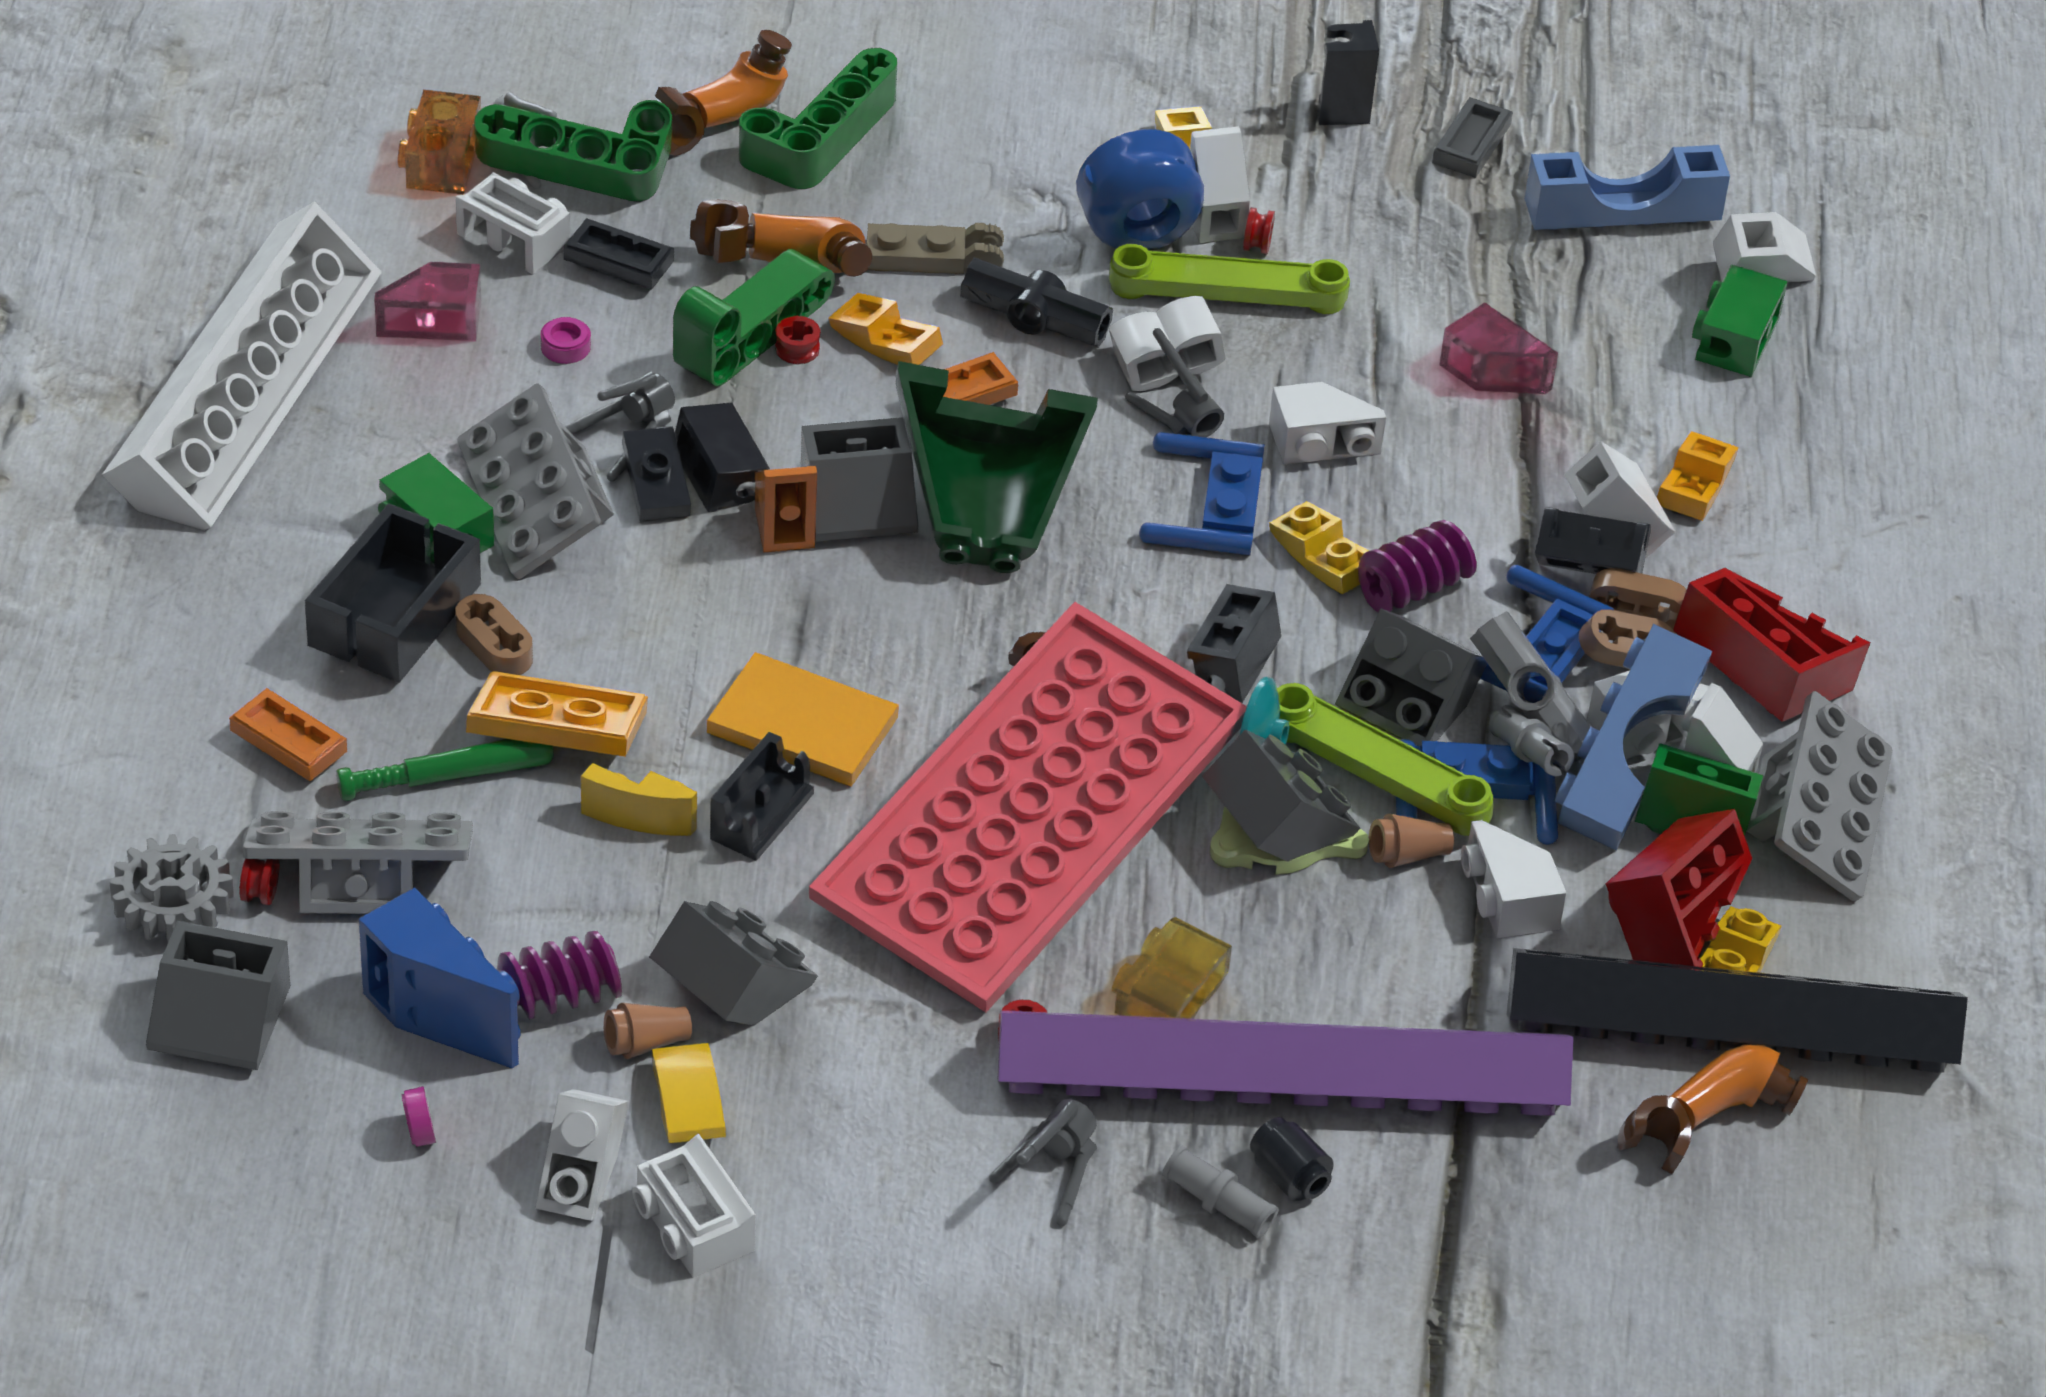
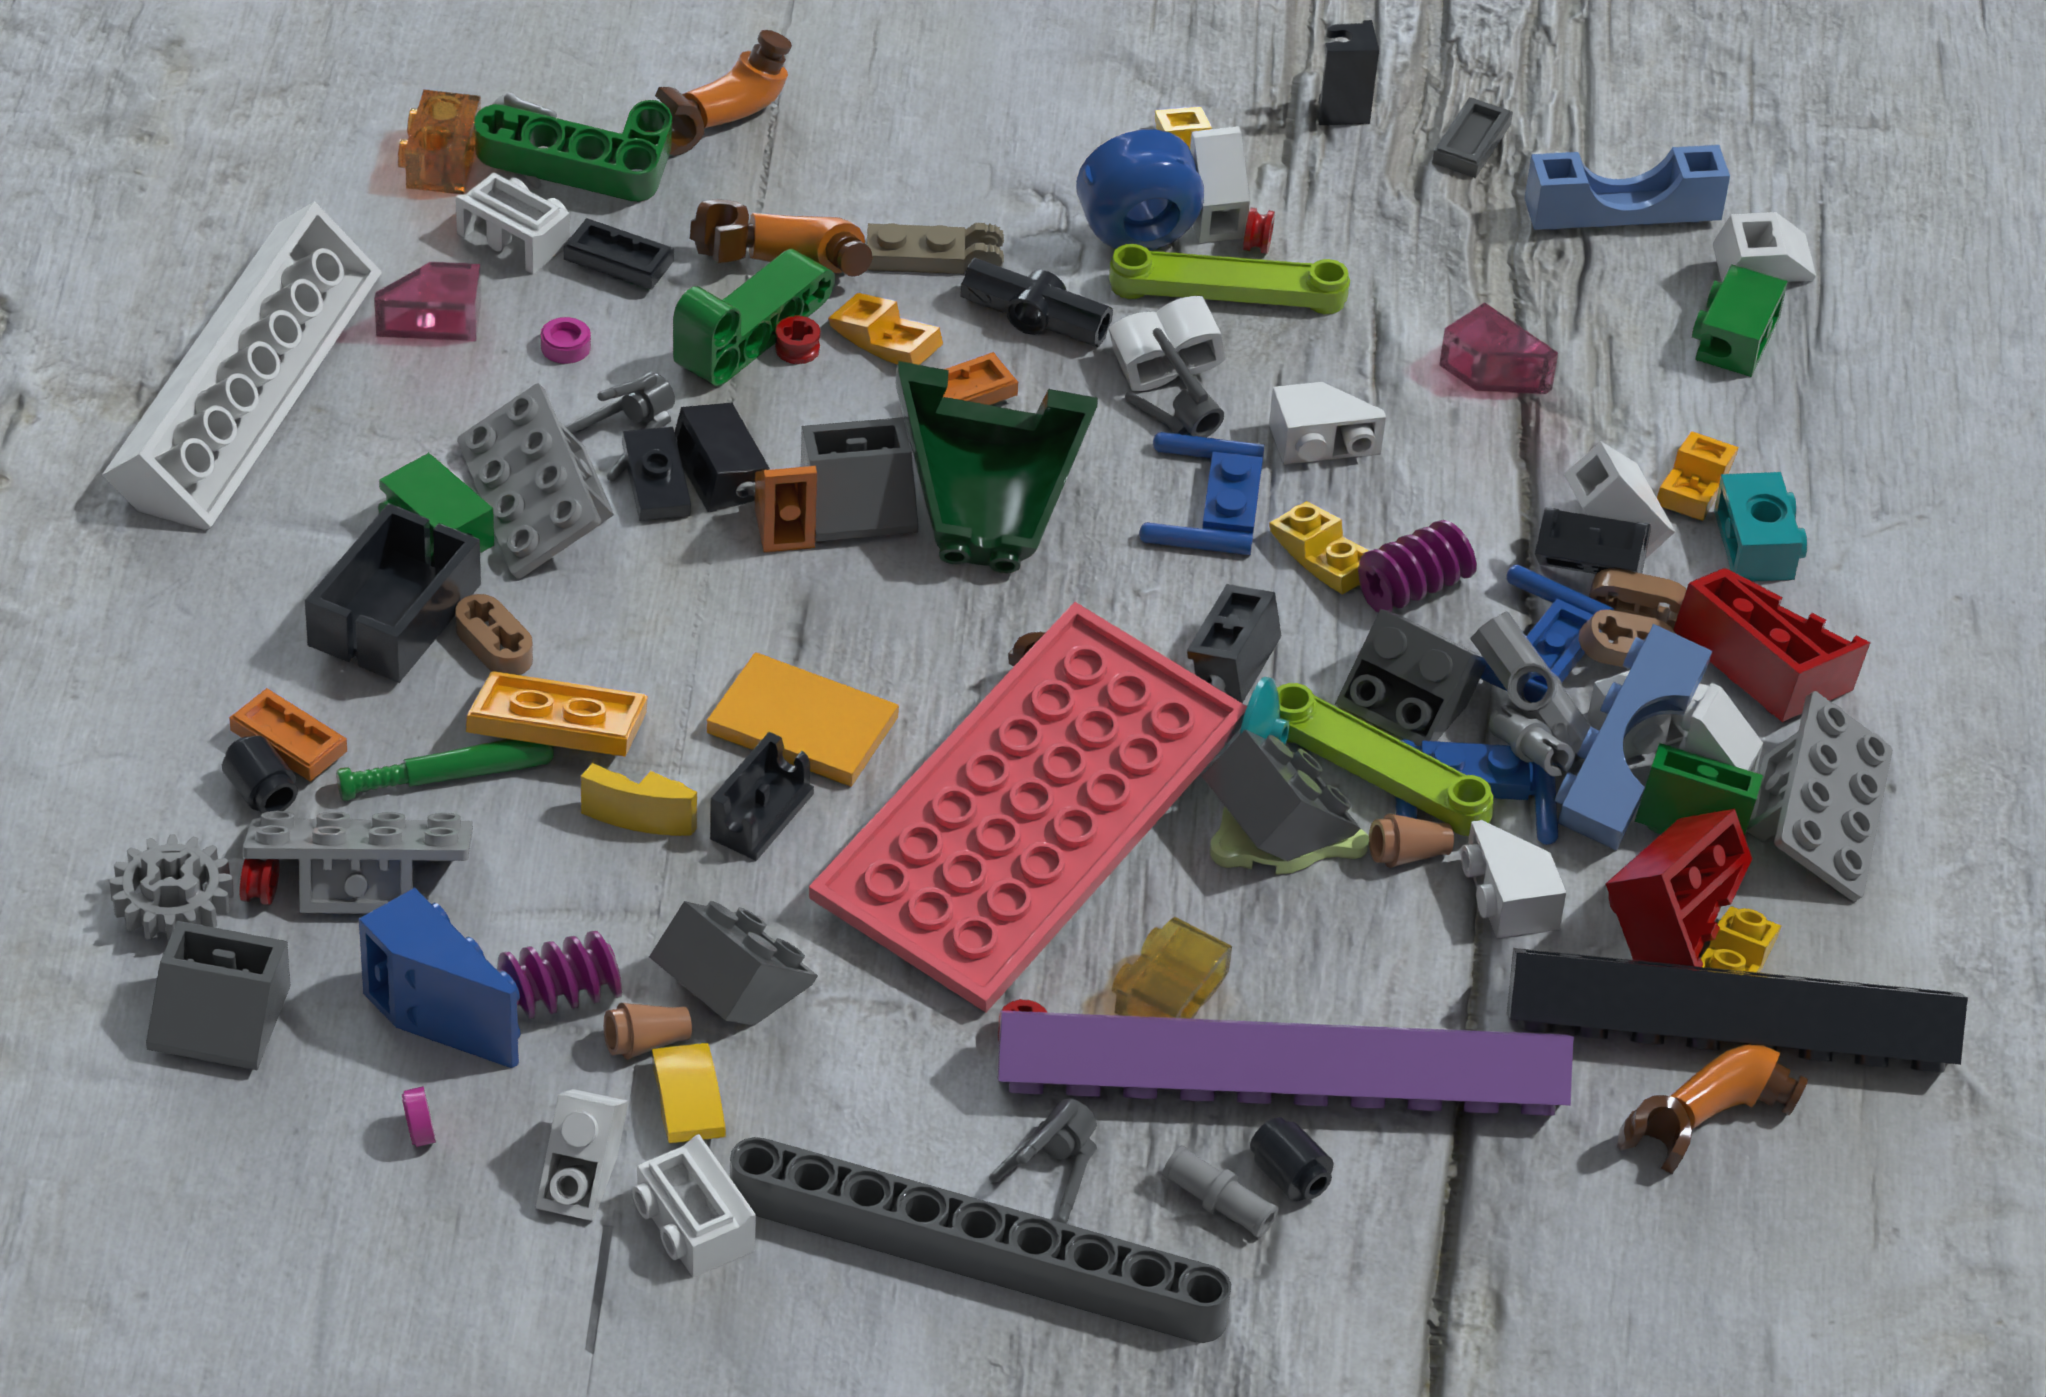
(260, 774): none -> black brick
(812, 144): green beam -> none
(982, 1240): none -> dark grey beam
(1759, 526): none -> teal brick

